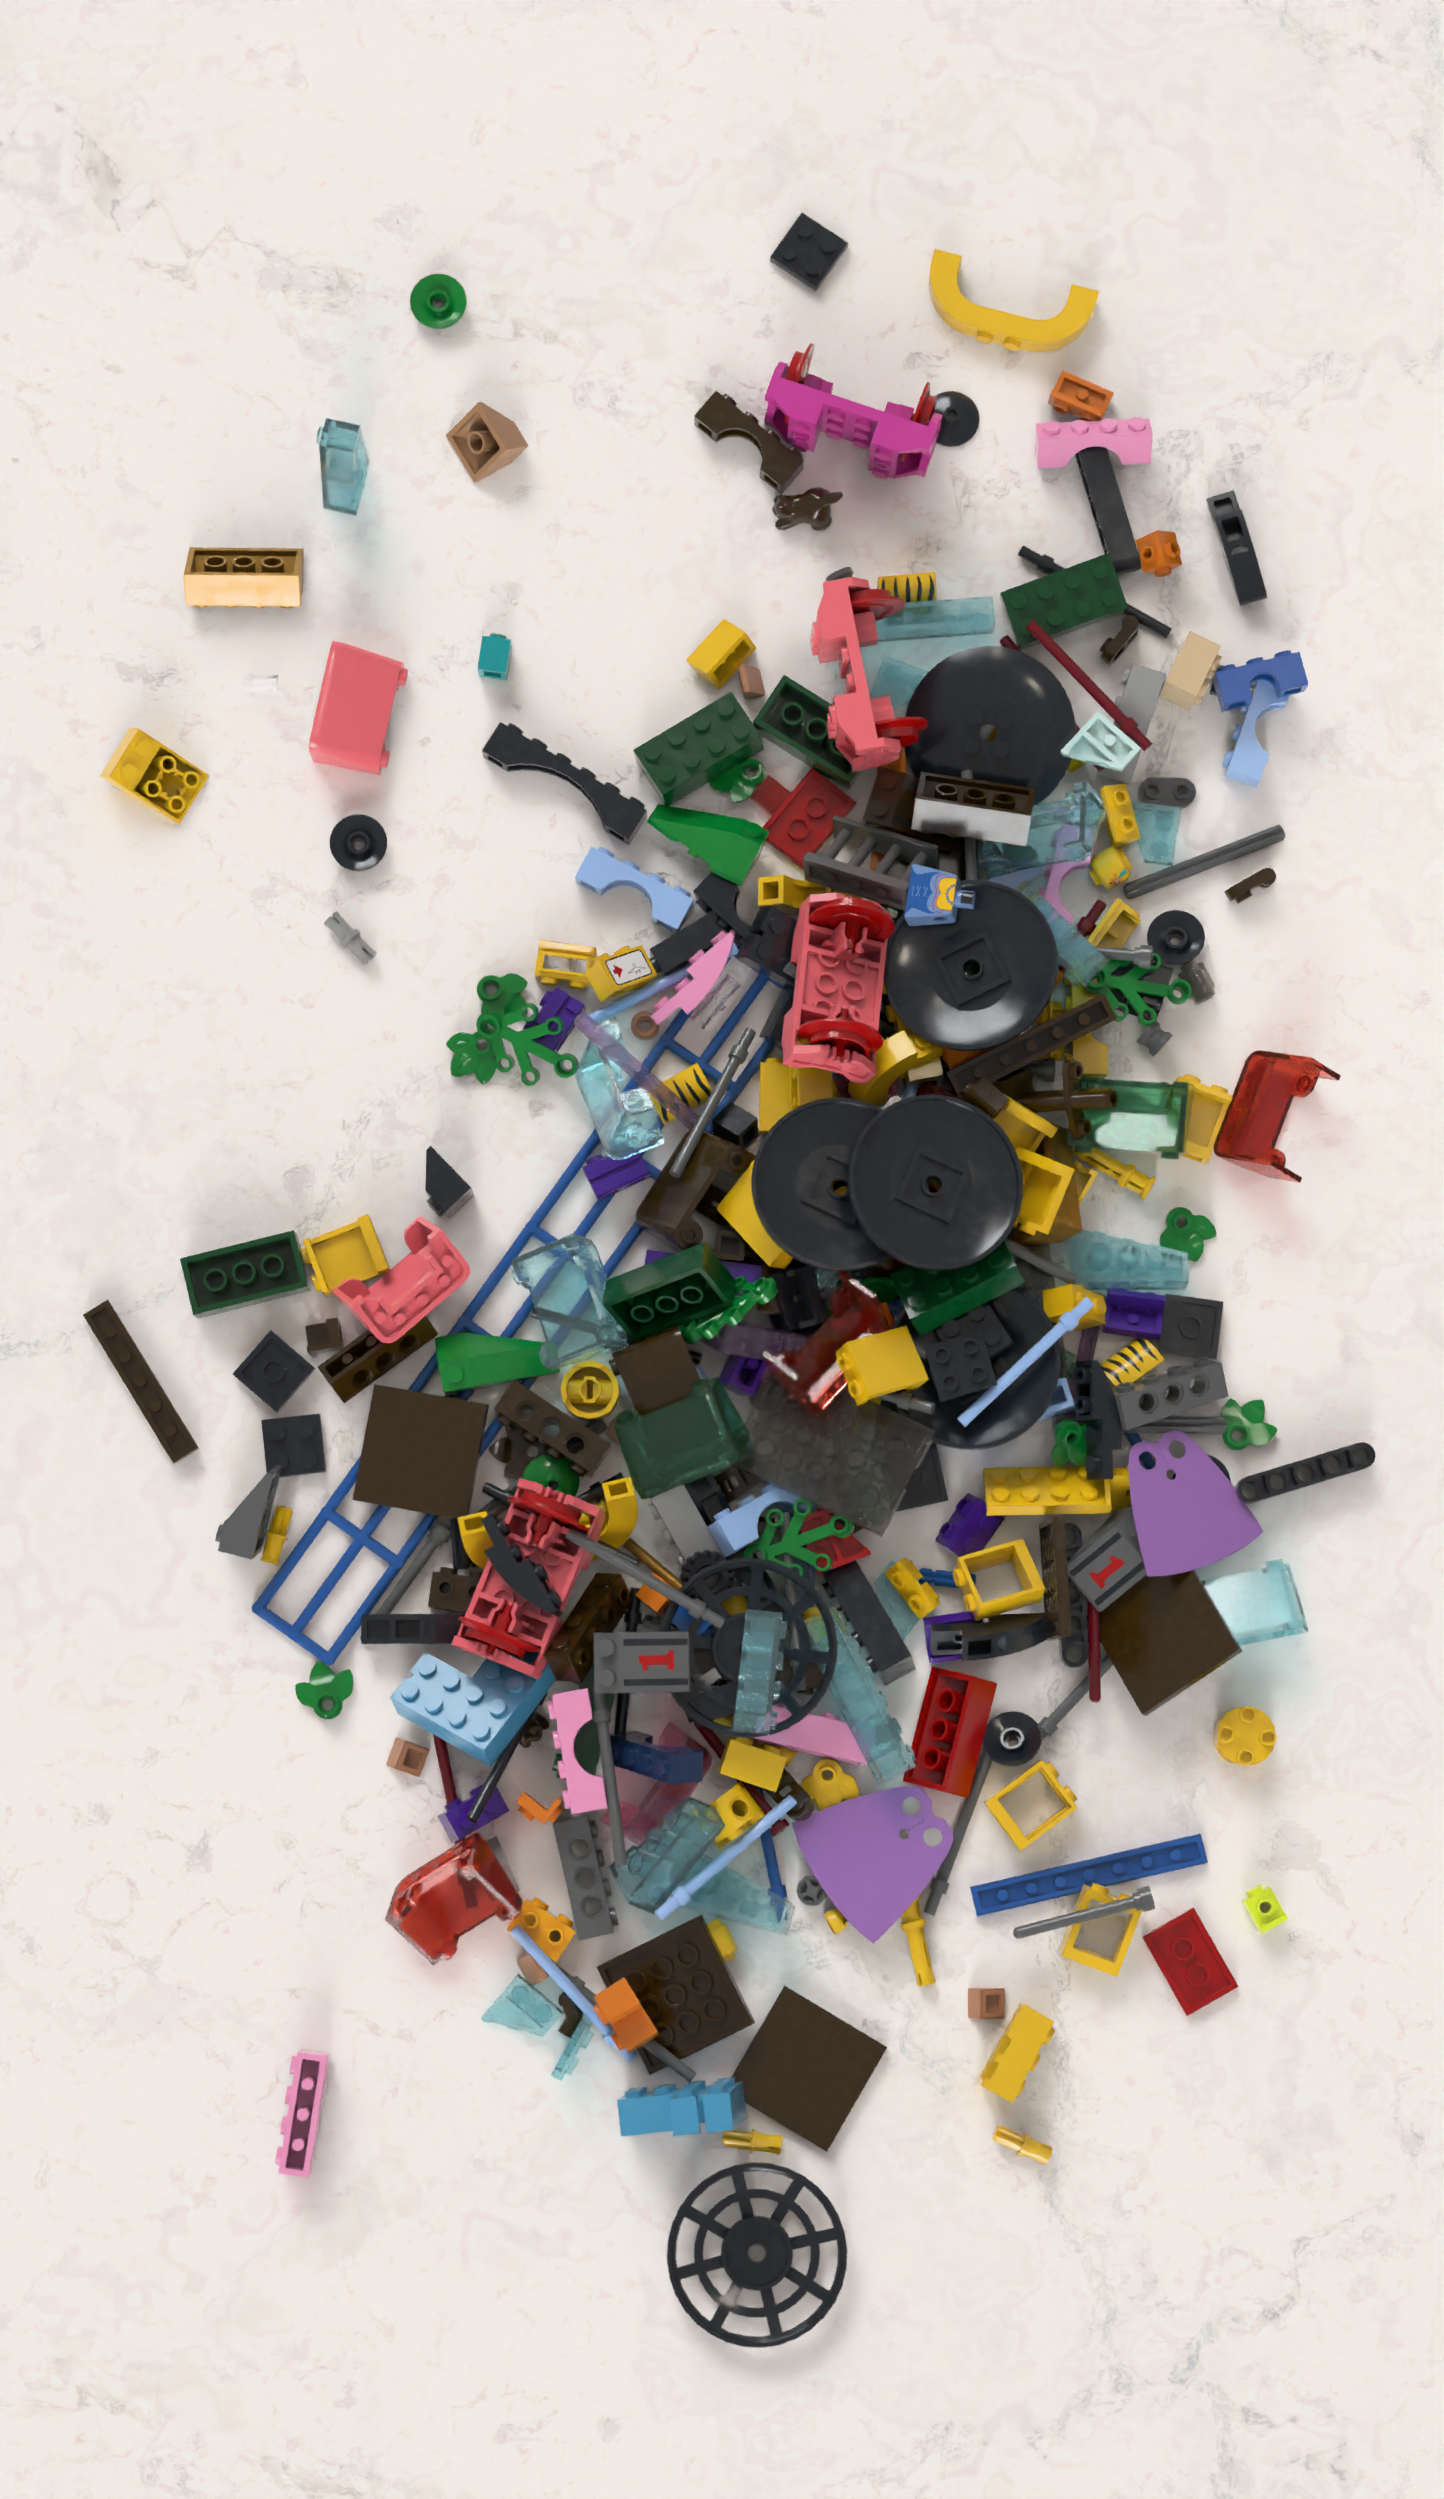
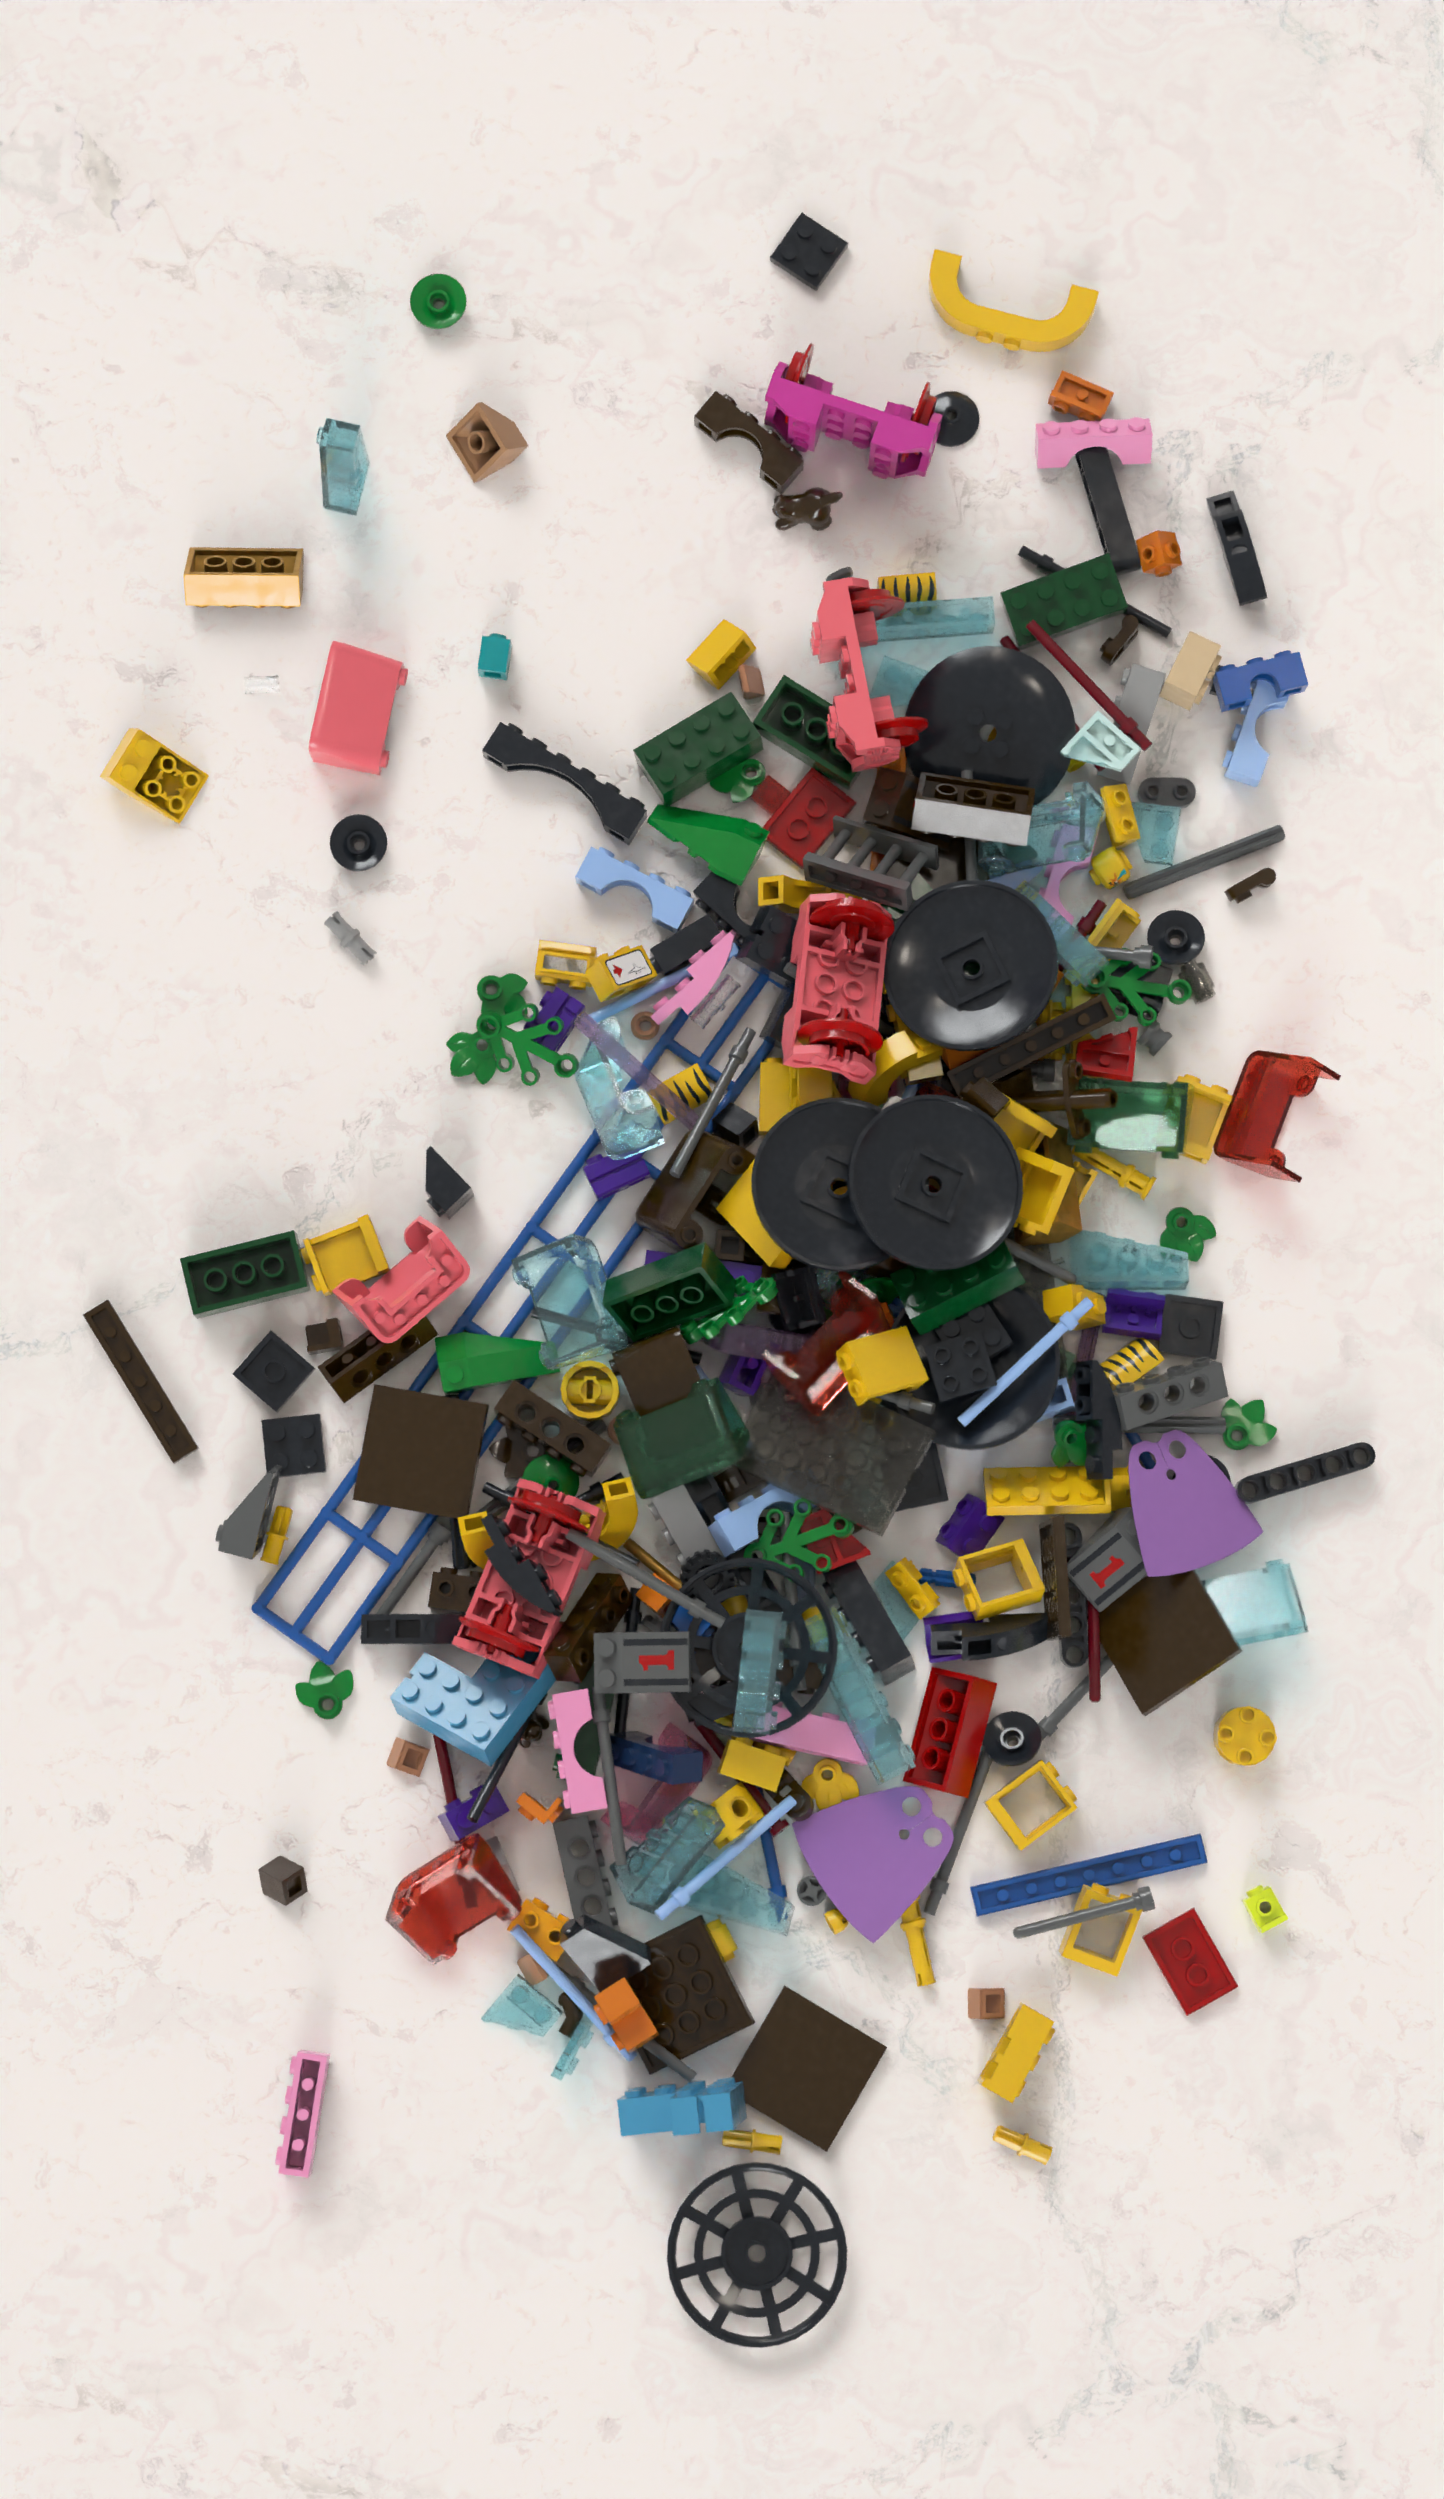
(283, 1880): none -> dark brown panel
(603, 1951): none -> black slope
(935, 897): torso -> none
(1109, 1055): none -> red wing

